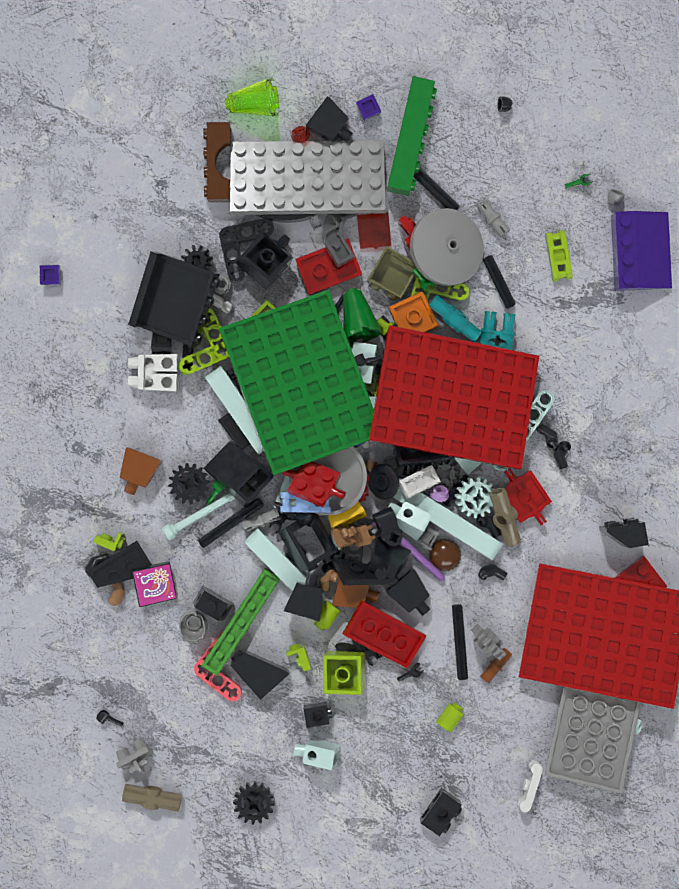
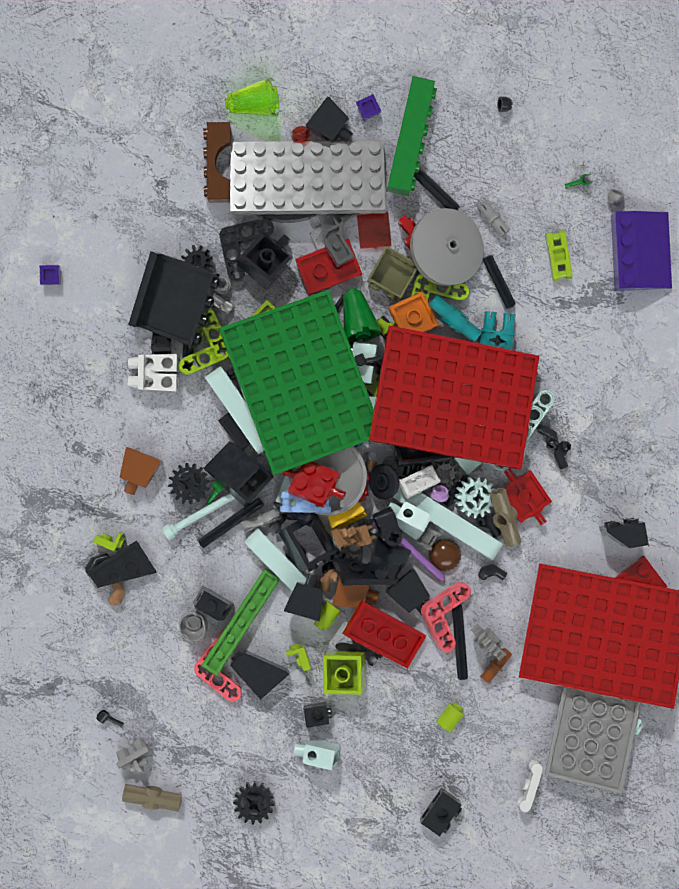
(154, 584): tile -> none
(413, 672): black hand -> none
(424, 282): green hand -> none
(438, 614): none -> coral beam

